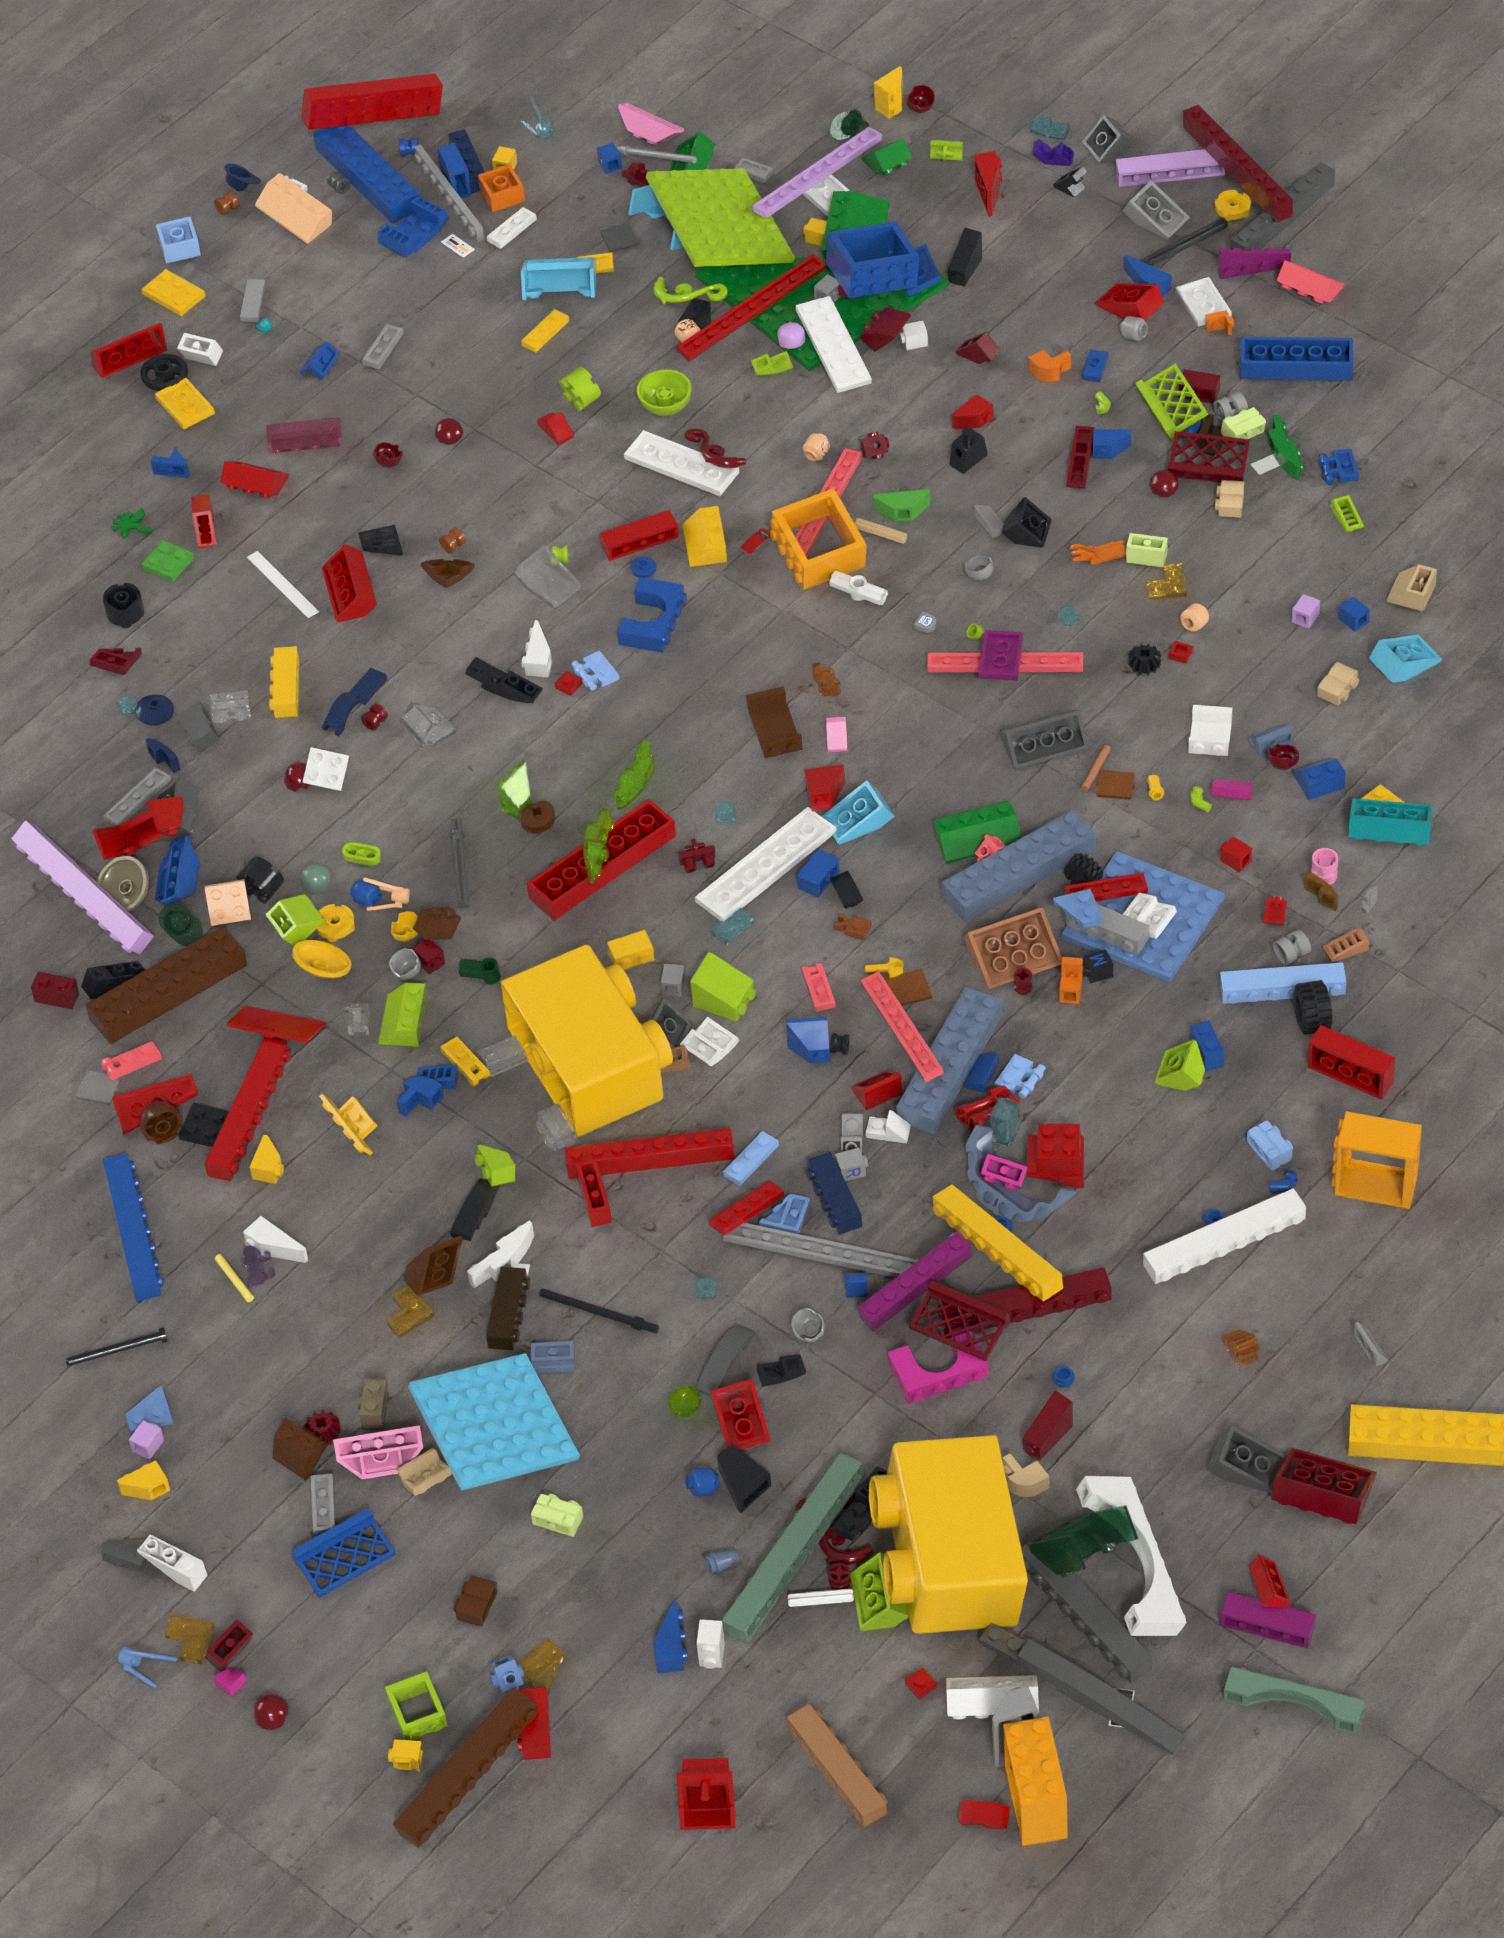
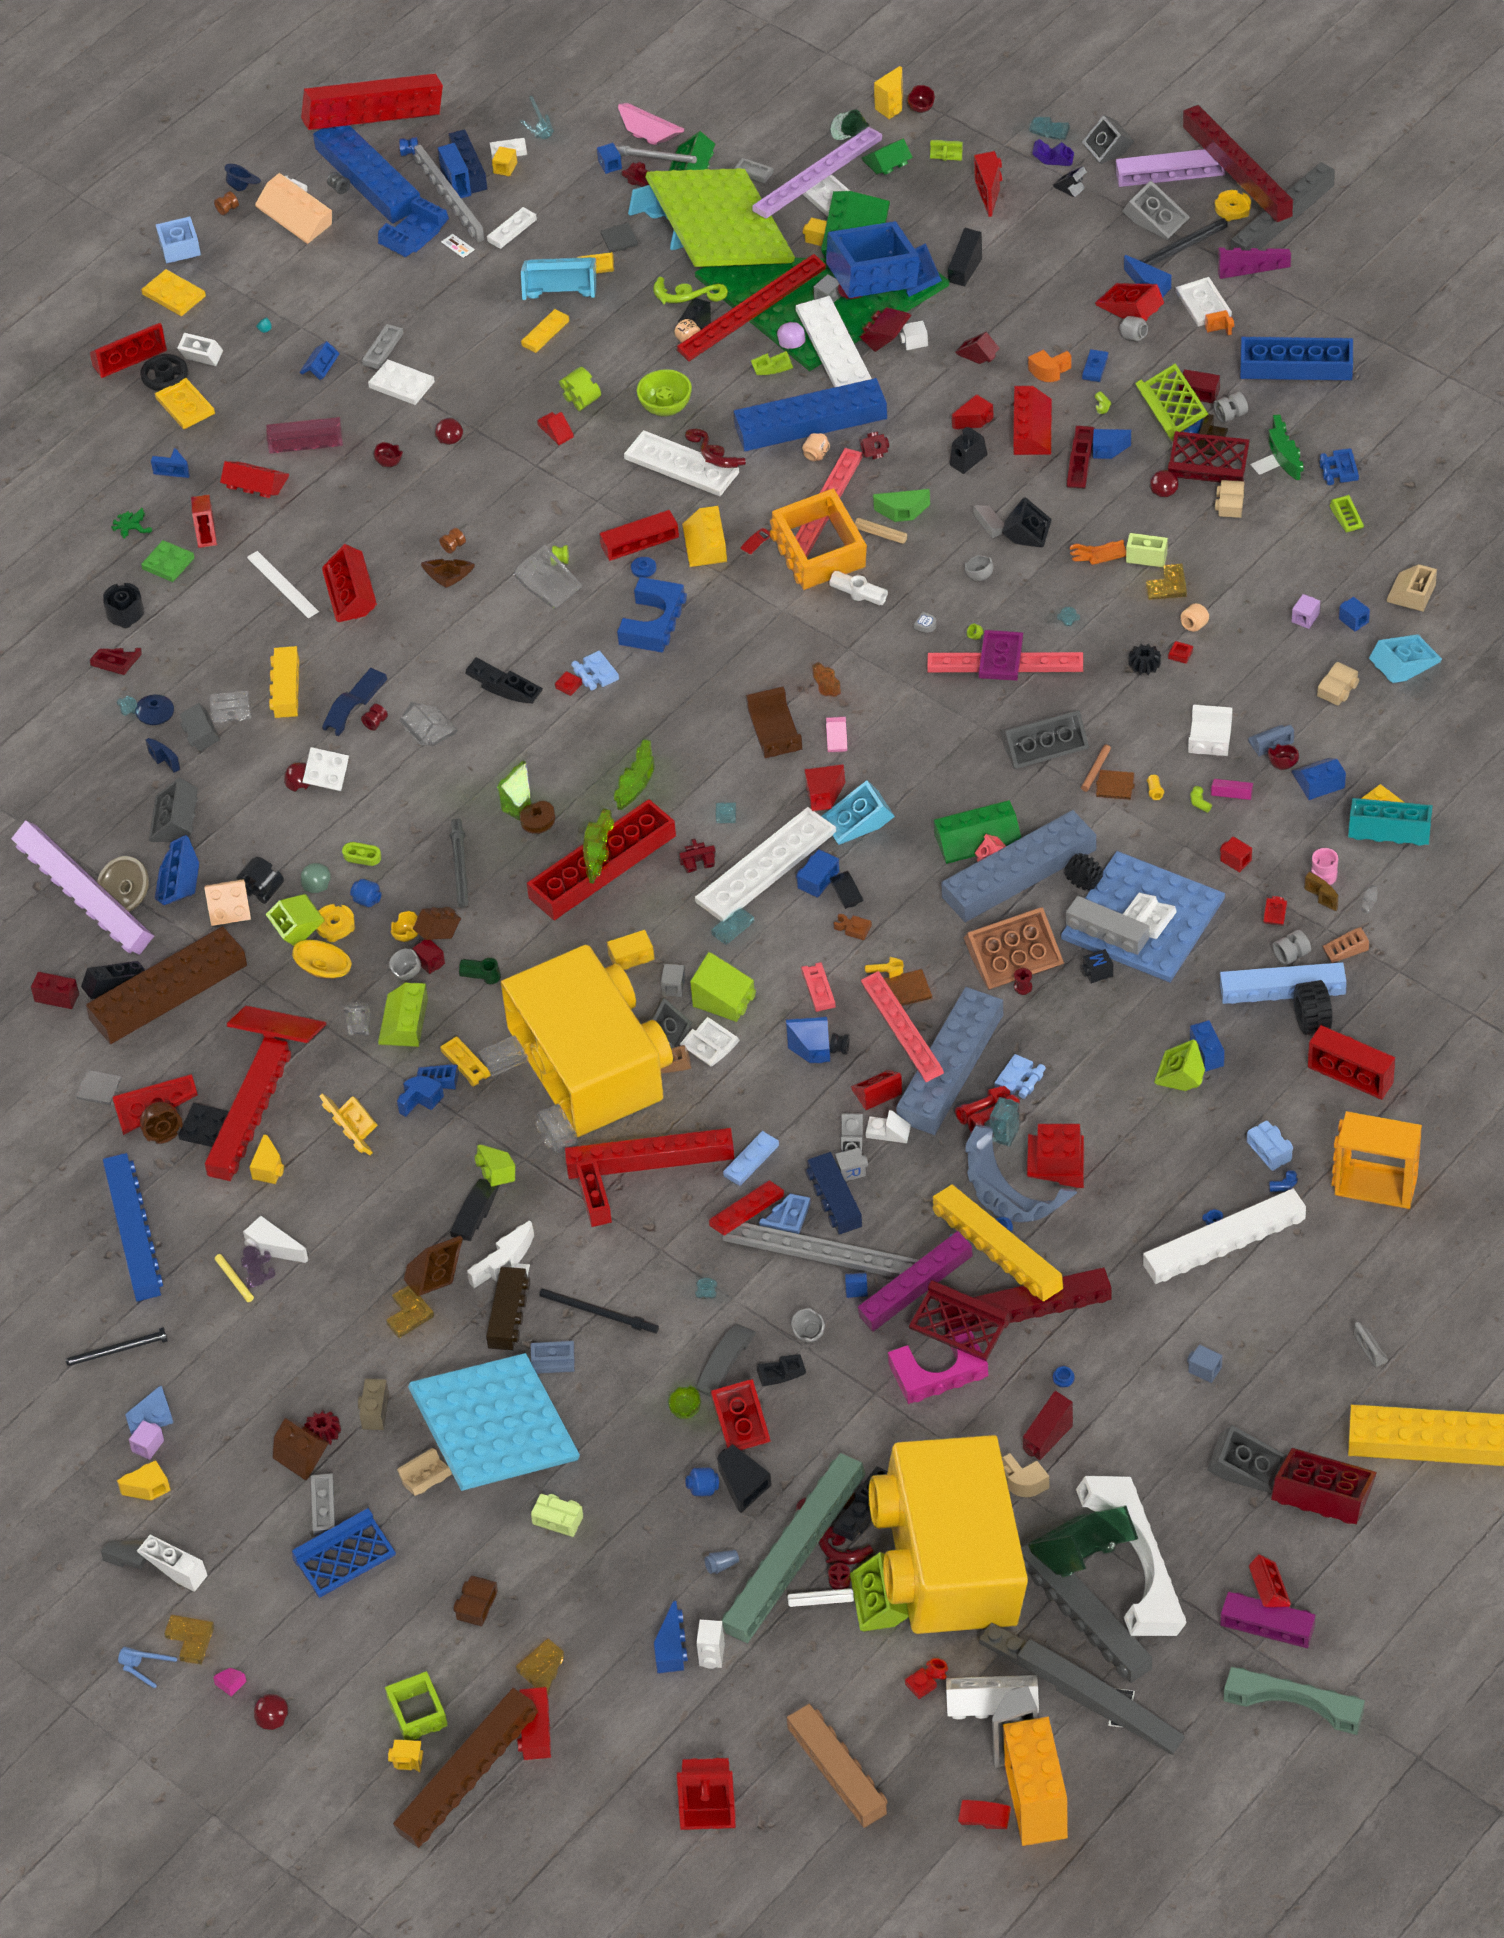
(131, 1060): coral plate -> none
(137, 797): light grey tile -> none
(161, 820): red windscreen -> none
(180, 924): clear green piece -> none
(229, 1645): dark red brick -> none
(252, 300): light grey tile -> none
(379, 1452): bright pink wedge -> none
(381, 540): black wing -> none
(399, 895): light nougat plant -> none
(401, 382): none -> white plate
(501, 188): orange brick -> none
(506, 1674): medium blue brick -> none
(518, 144): none -> white plate
(538, 655): white slope -> none
(810, 414): none -> blue brick
(936, 1668): none -> red plate
(982, 1072): blue slope -> none
(1003, 1171): dark pink brick -> none
(1032, 421): none -> red slope
(1071, 980): orange brick -> none
(1080, 907): medium blue wing -> none
(1112, 887): red plate -> none
(1204, 1363): none -> sand blue brick
(1243, 425): yellowish green brick -> none
(1246, 1344): clear orange piece -> none
(1308, 282): coral slope -> none

